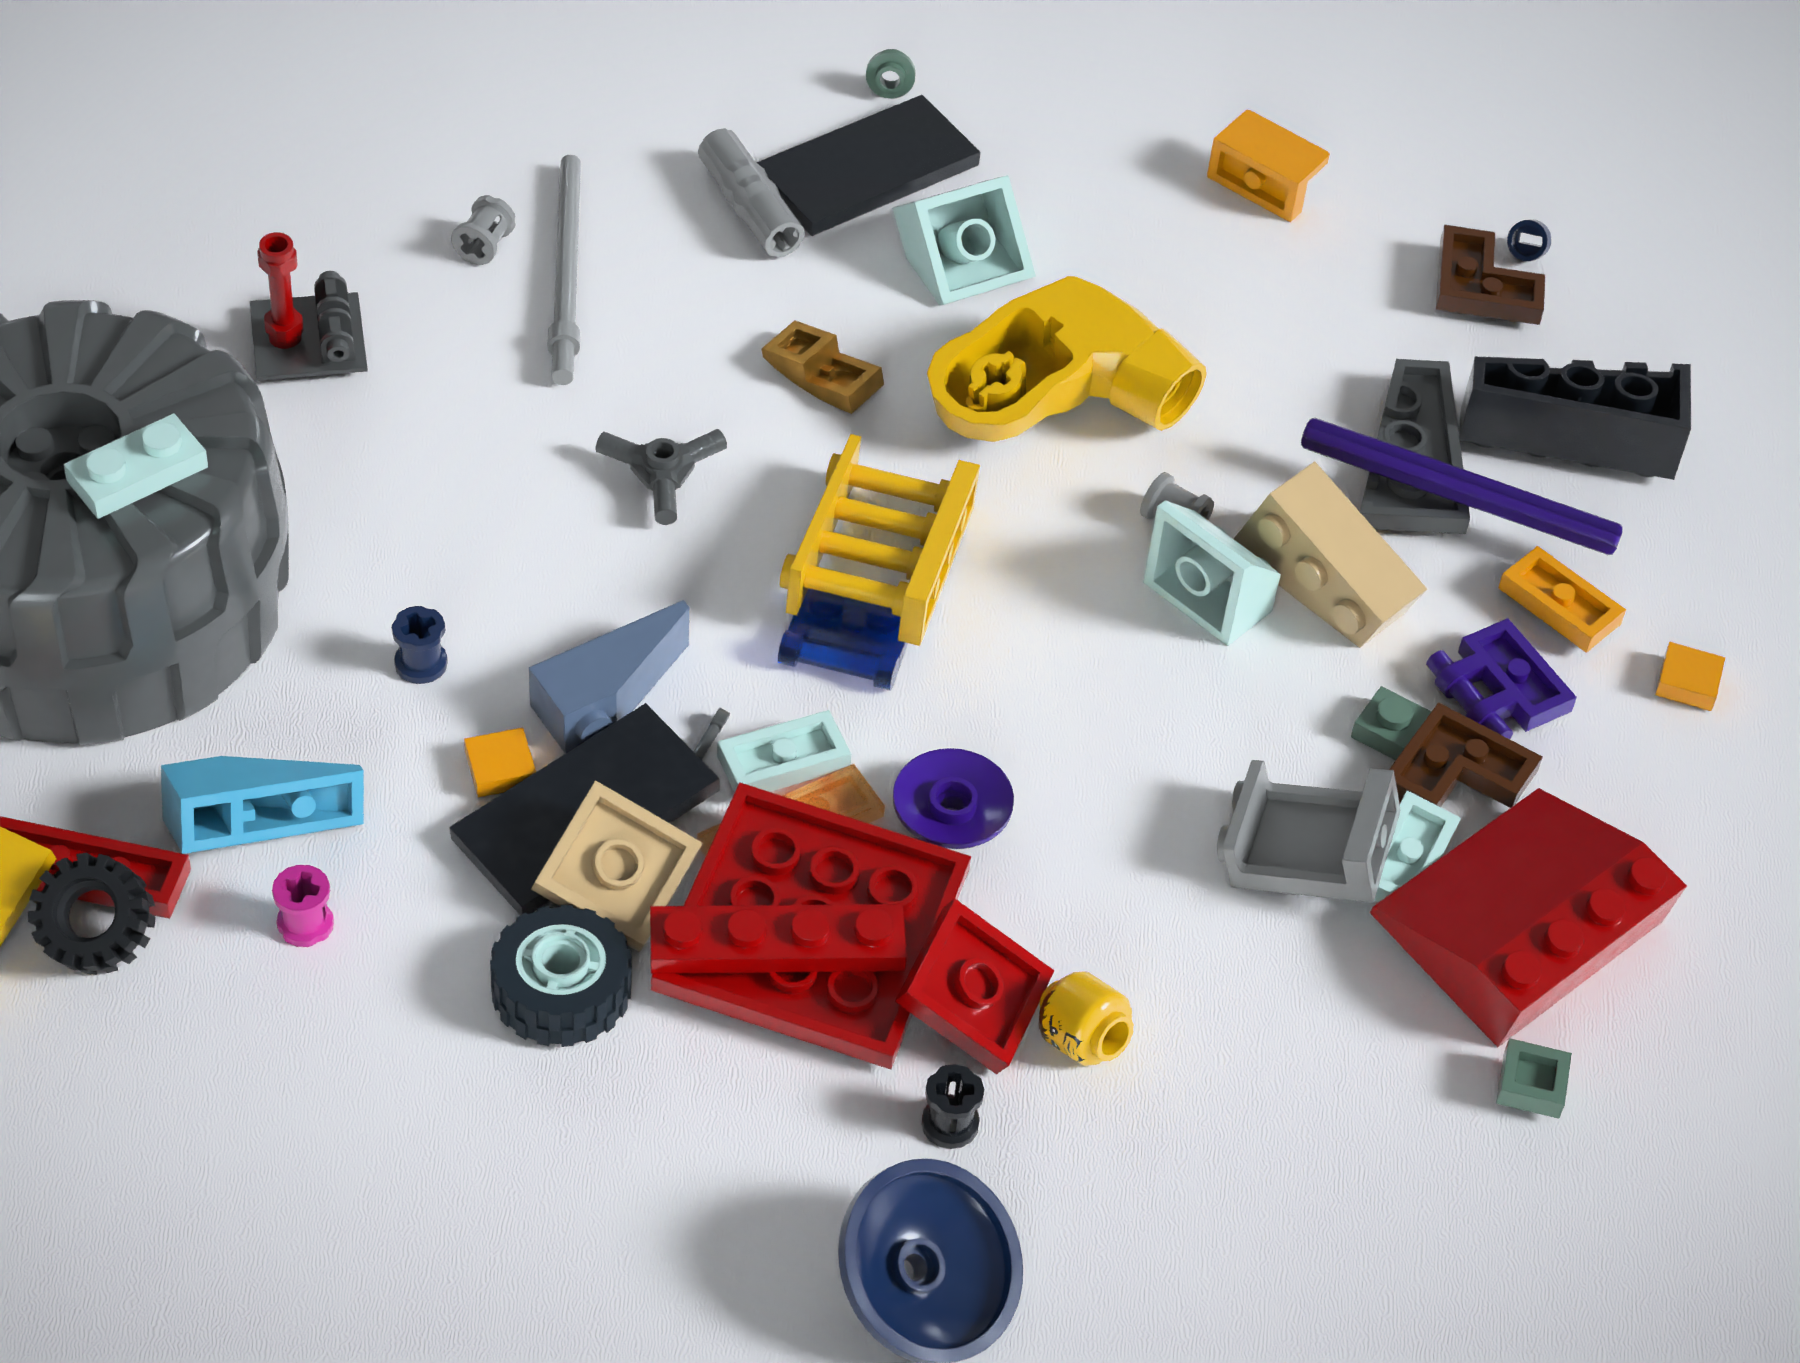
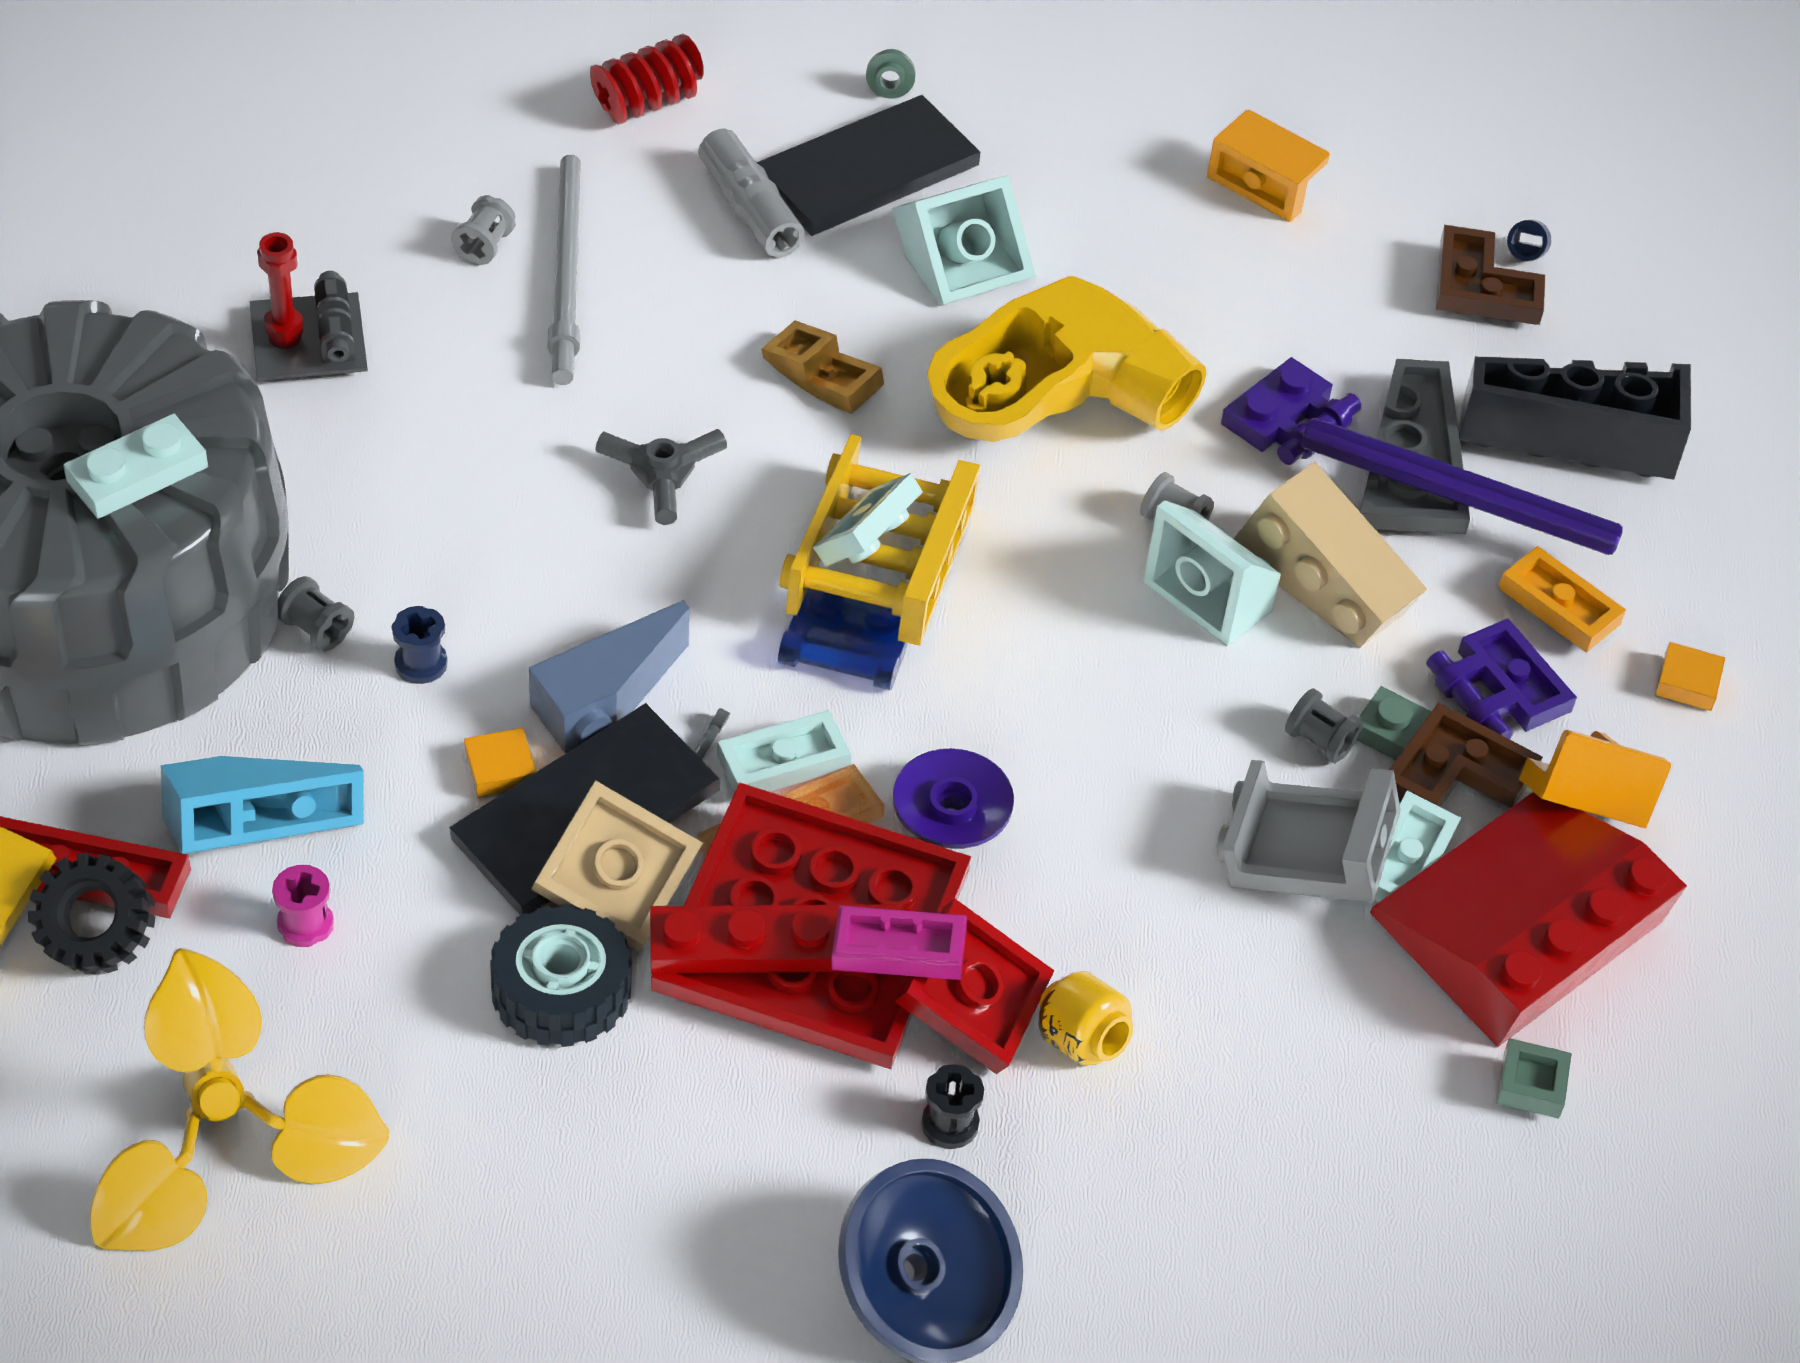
(194, 1027): none -> yellow plant
(314, 613): none -> dark grey bush
(648, 77): none -> red piece
(873, 515): none -> light aqua plate
(899, 942): none -> dark pink plate
(1280, 402): none -> dark purple plate
(1324, 725): none -> dark grey bush
(1599, 777): none -> light orange panel

